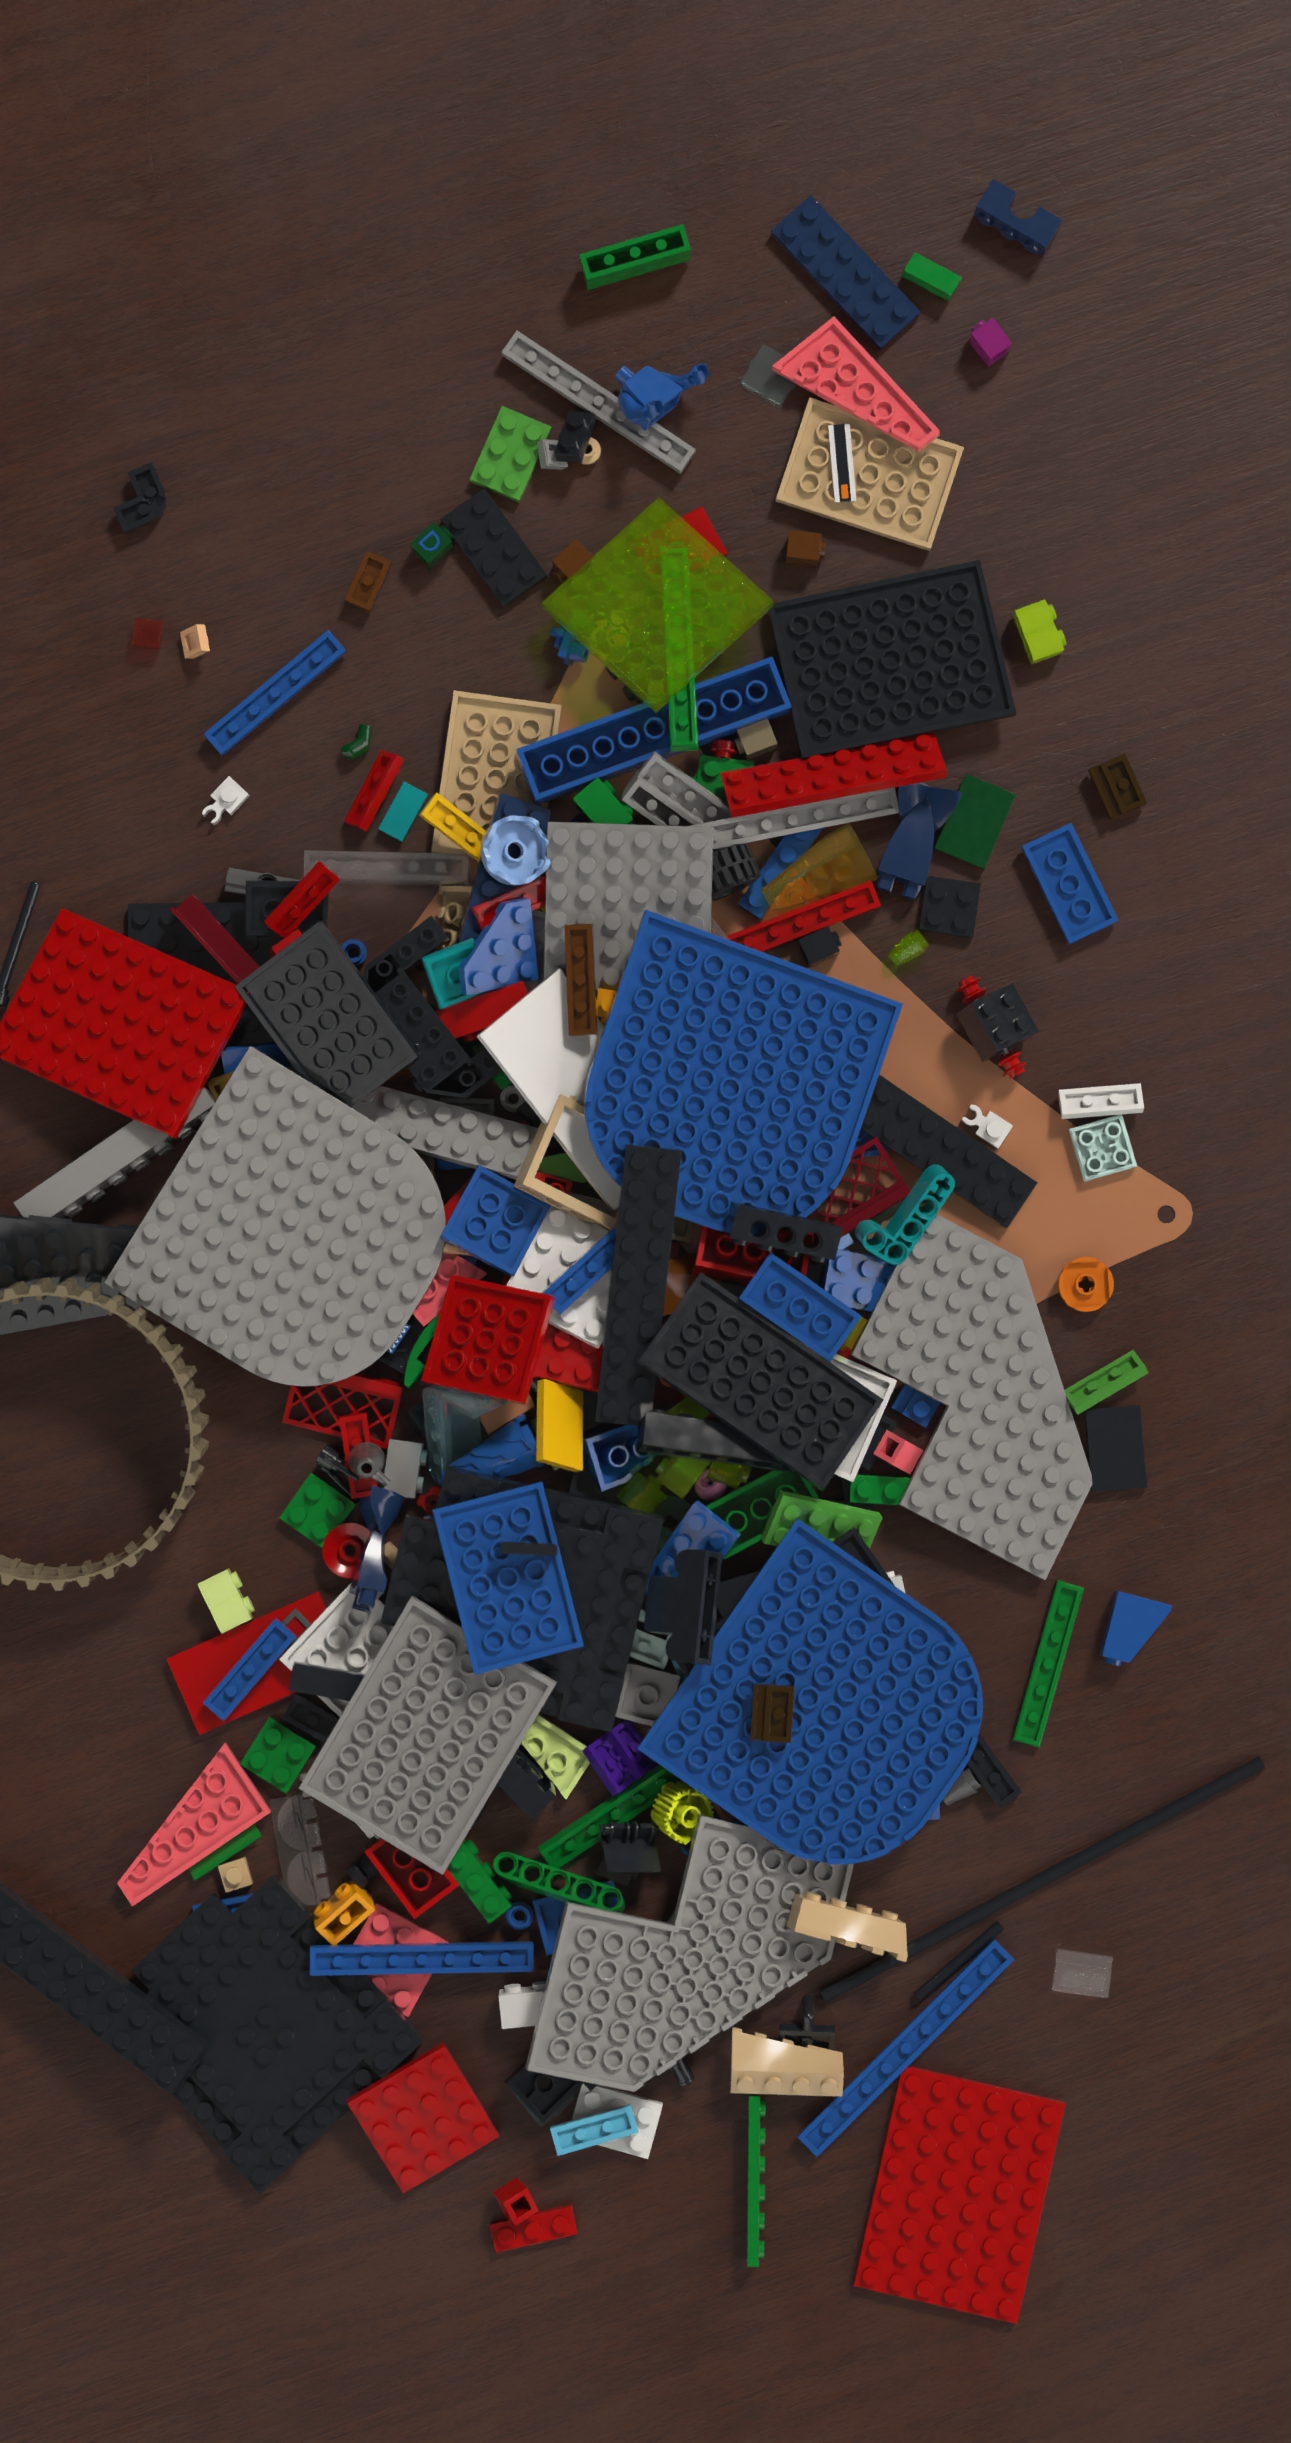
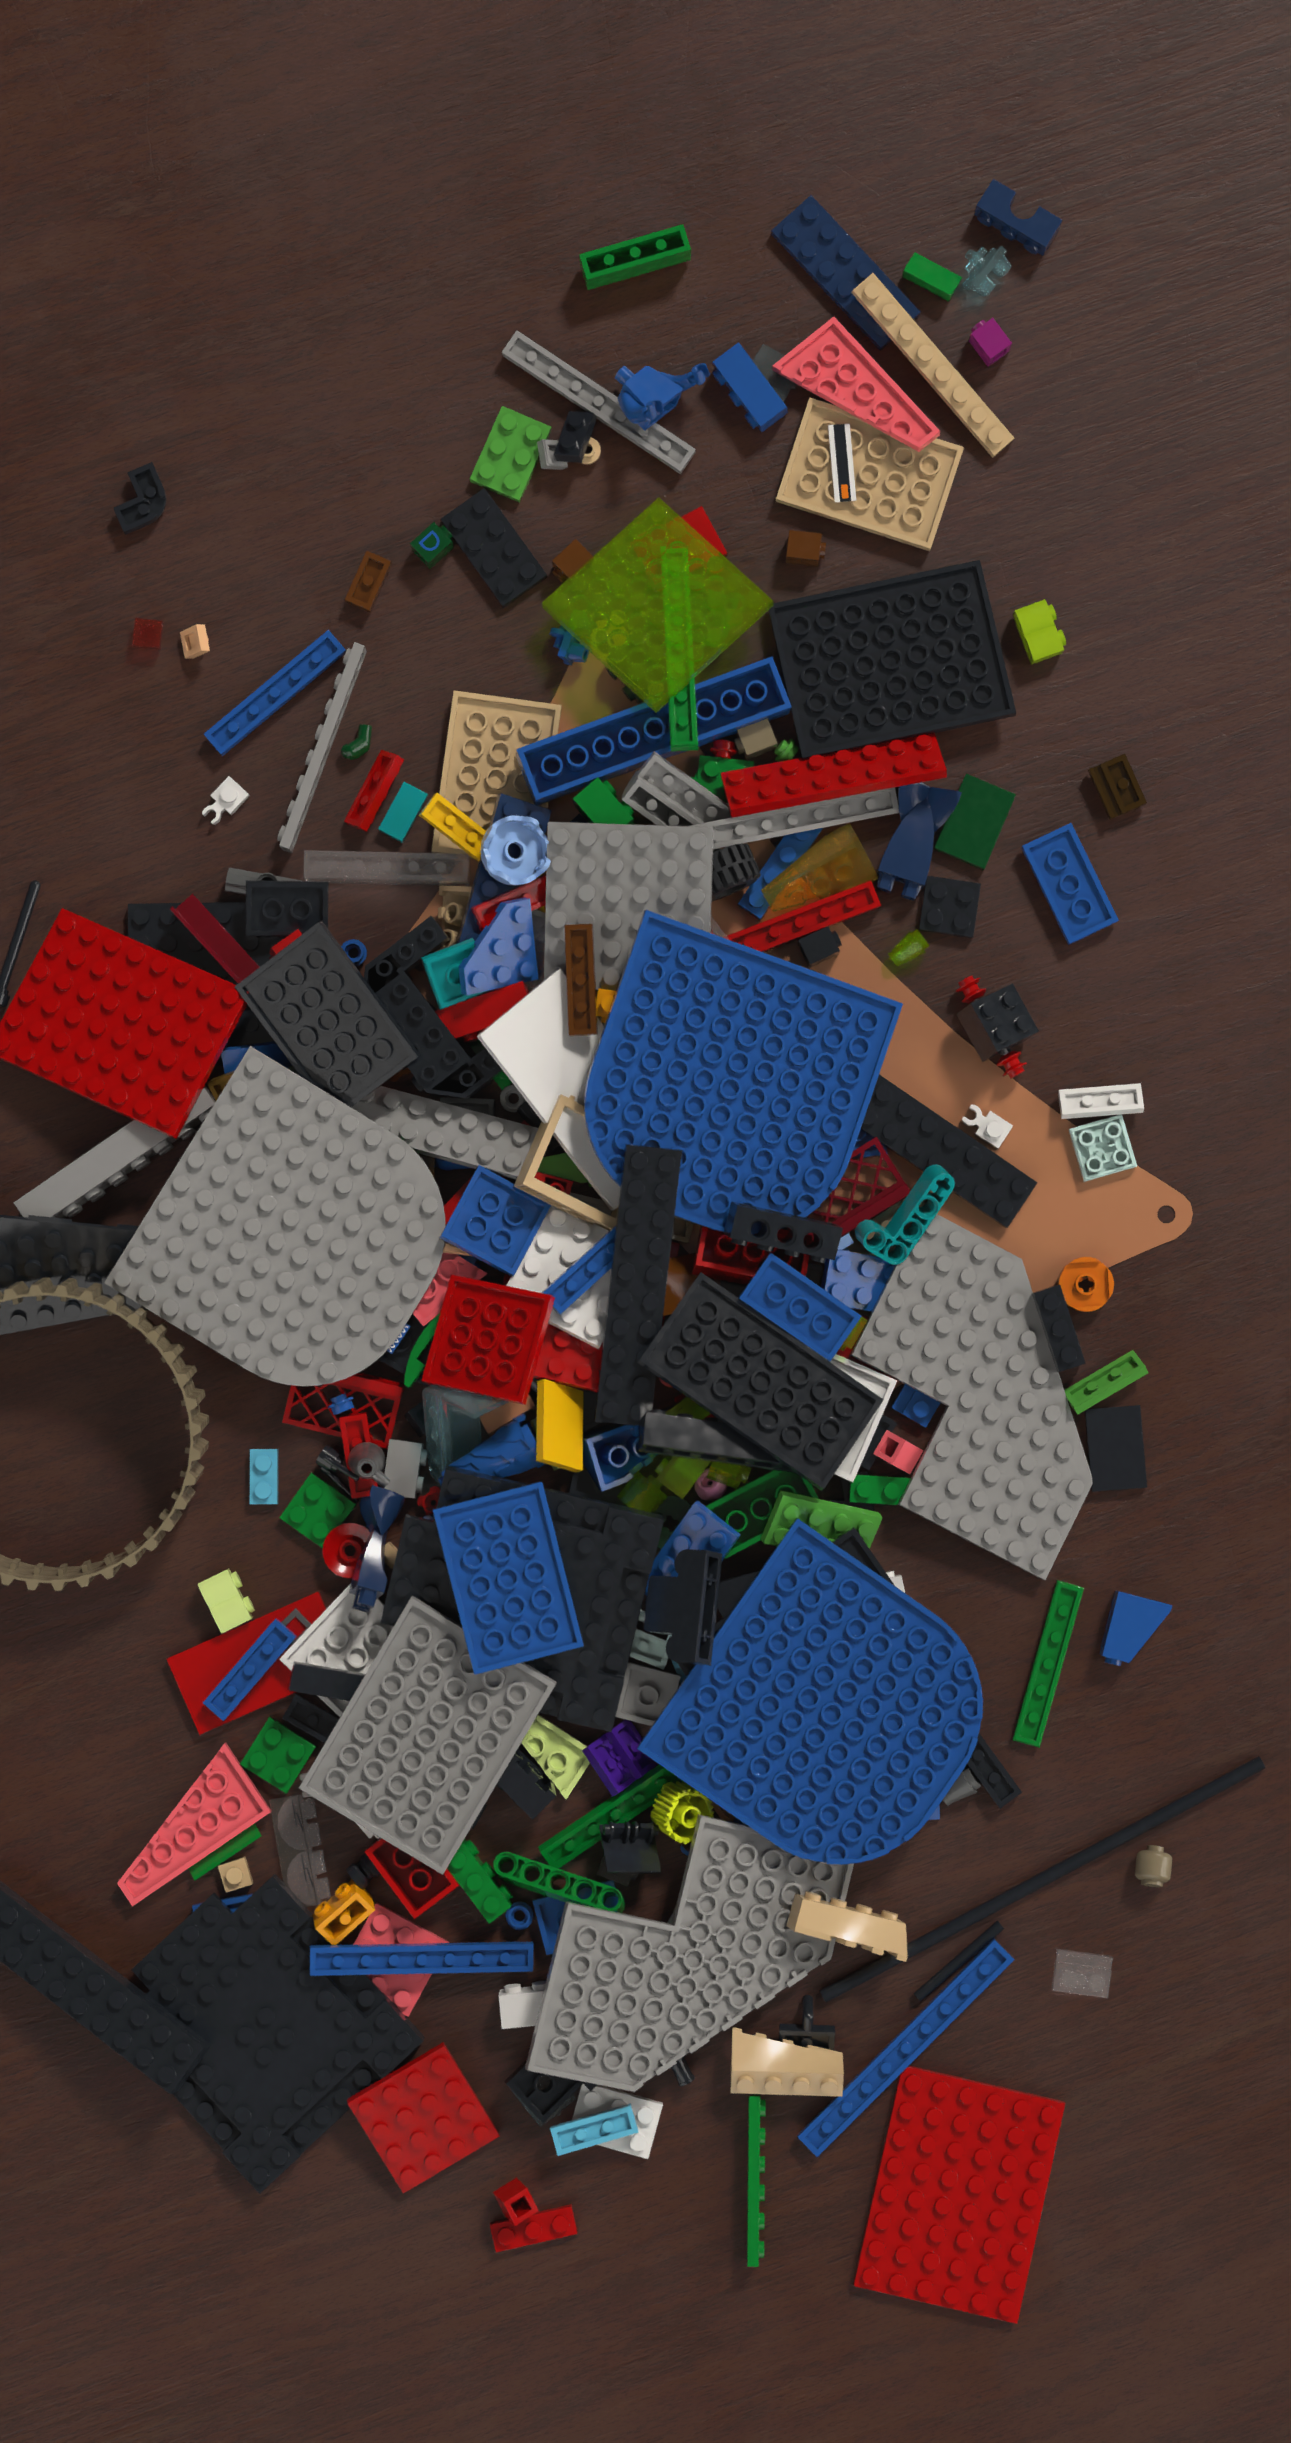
(263, 1476): none -> medium azure plate
(302, 900): red plate -> none
(317, 758): none -> light grey plate
(341, 1404): none -> blue plate
(528, 1548): black tile -> none
(749, 388): none -> blue brick
(772, 1713): dark brown plate -> none
(786, 750): none -> bright green plate
(932, 365): none -> tan plate
(992, 261): none -> clear light blue hips
(1058, 1328): none -> black brick
(1153, 1866): none -> dark tan head

